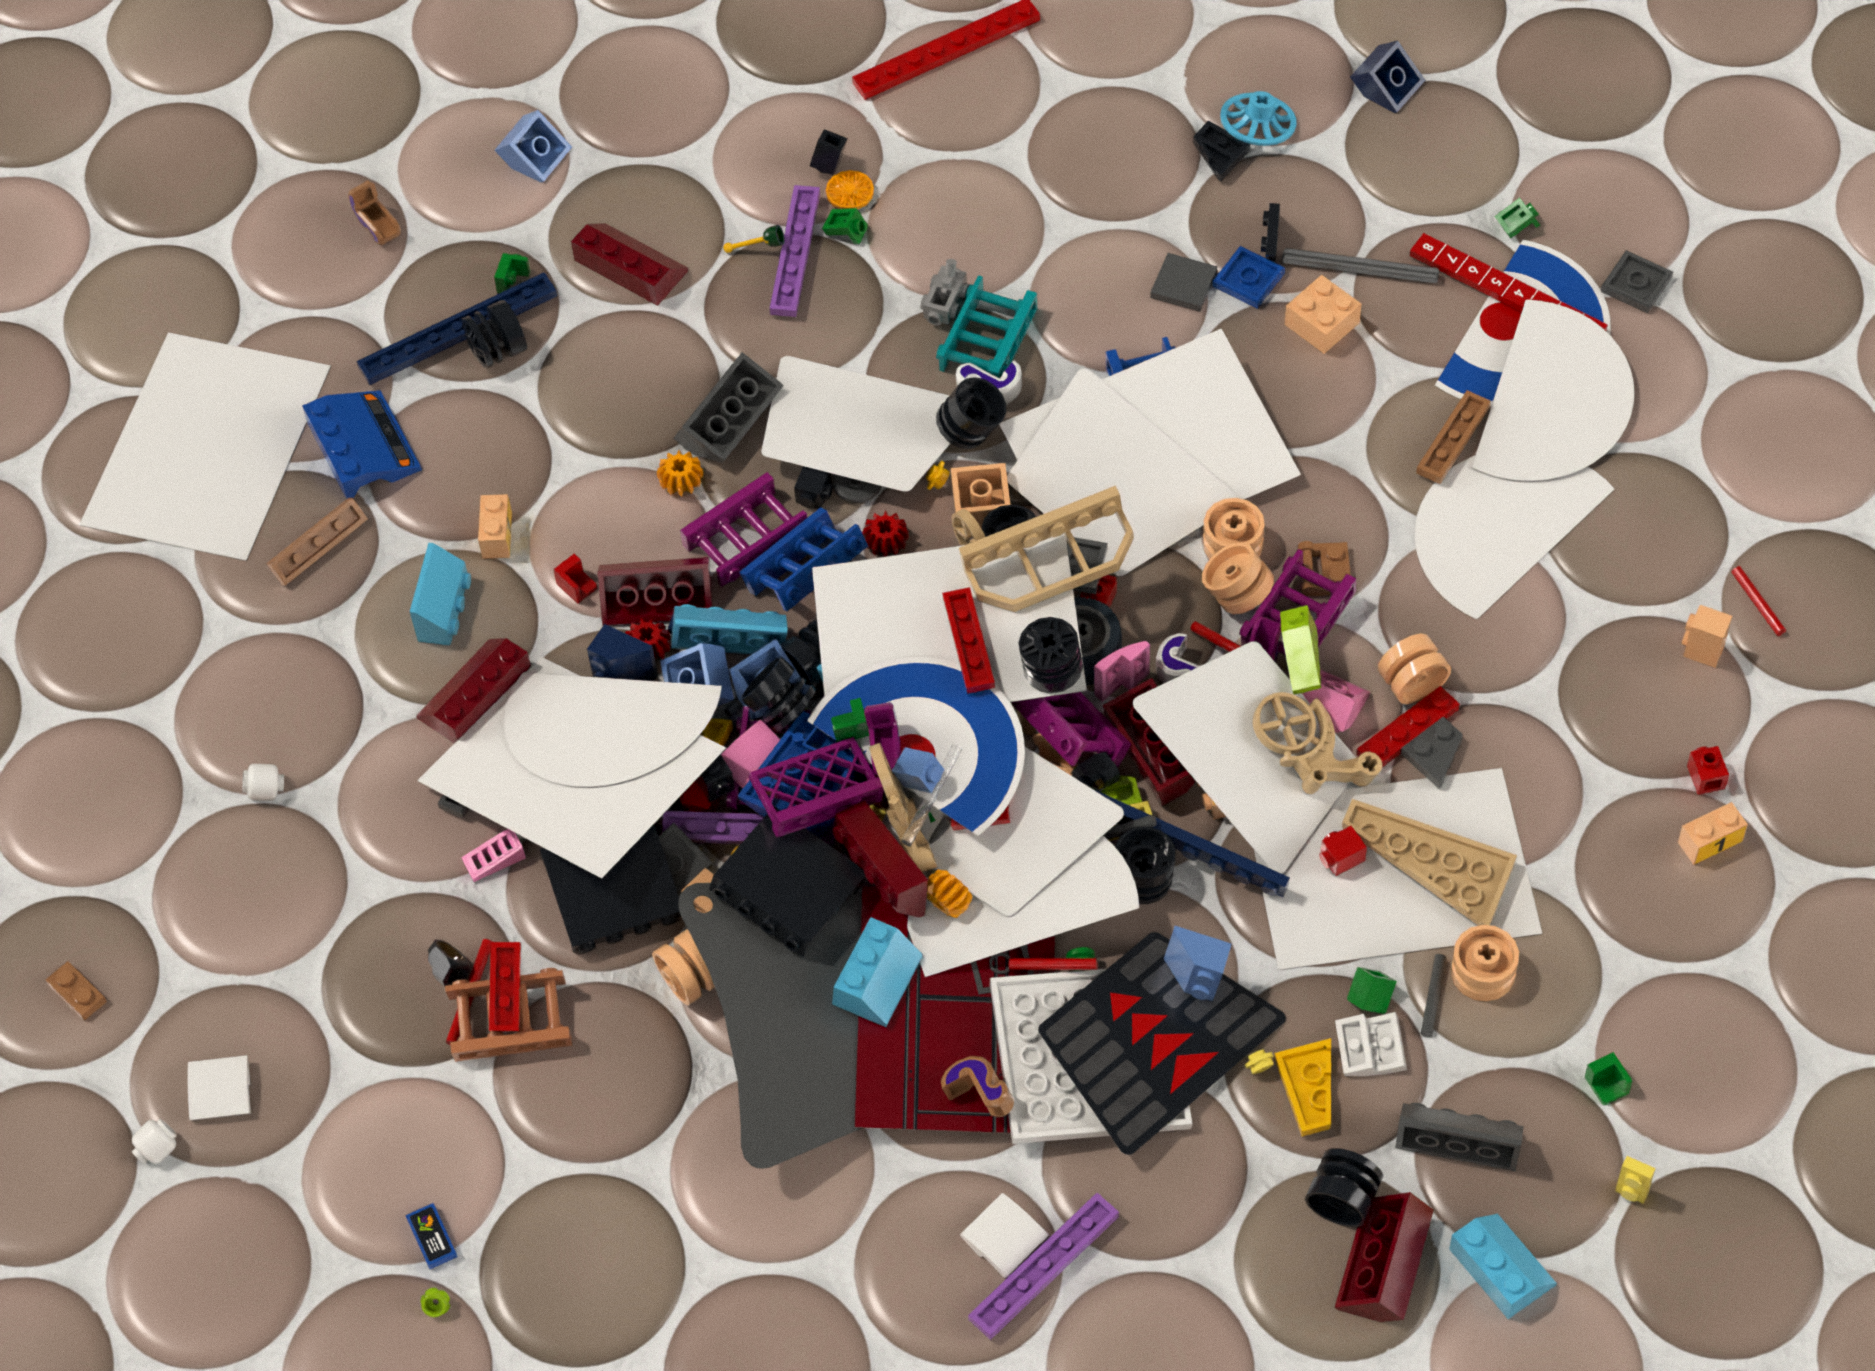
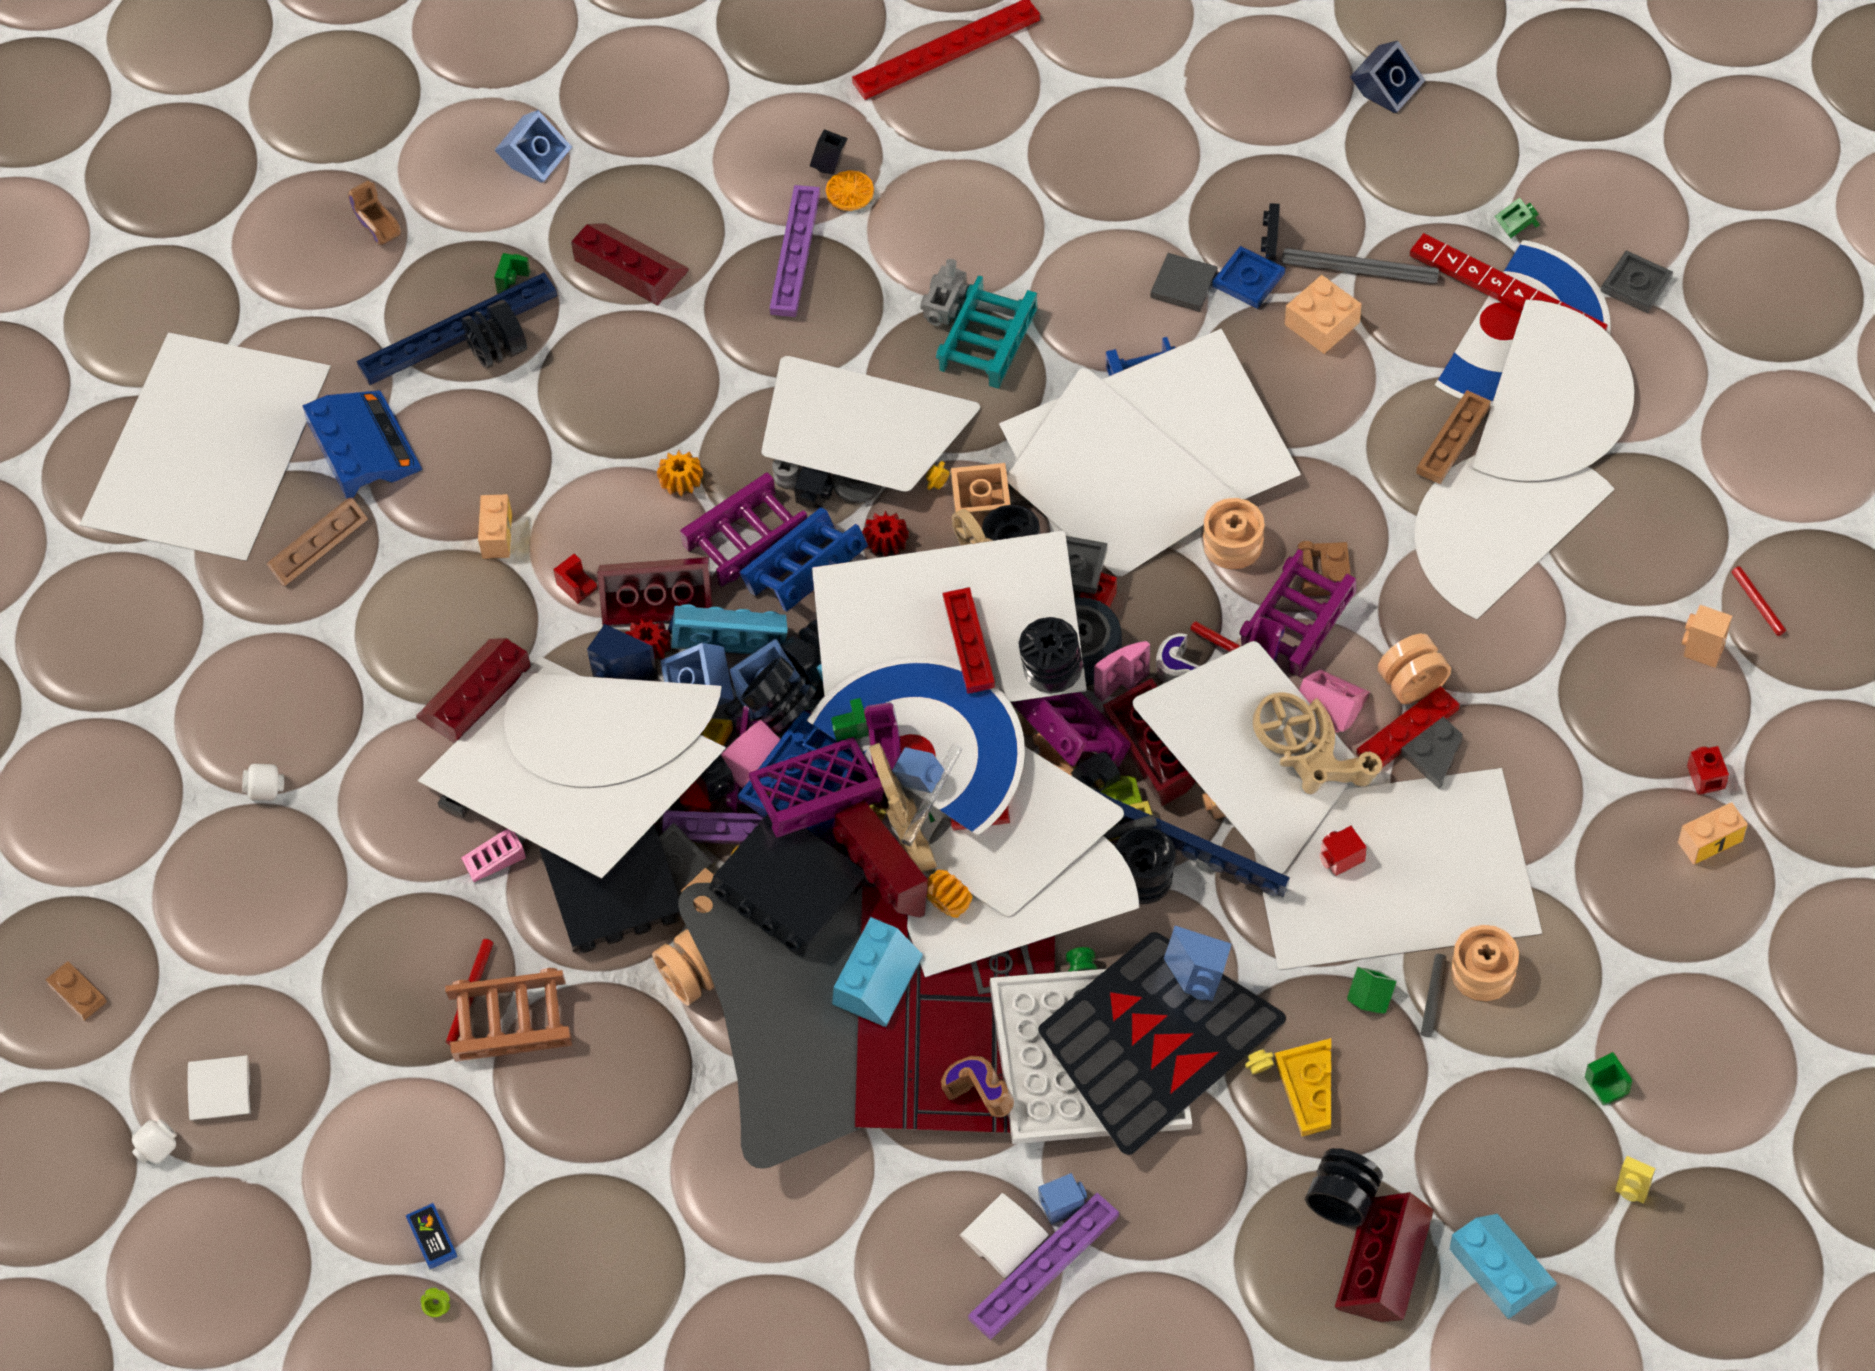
(439, 596): medium azure slope -> none
(447, 963): black rock -> none
(505, 987): red plate -> none
(729, 410): dark grey slope -> none
(772, 236): hinge -> none
(782, 477): none -> light grey wheel
(846, 222): green bracket -> none
(971, 413): black wheel -> none
(1009, 383): white animal -> none
(1041, 528): tan plate -> none
(1053, 964): red bar -> none
(1061, 1198): none -> medium blue brick
(1219, 149): black wing -> none
(1237, 578): light nougat wheel -> none
(1259, 110): medium azure wheel -> none
(1301, 649): slope -> none
(1370, 1045): white slope -> none
(1449, 865): tan wing -> none
(1459, 1136): dark grey slope -> none

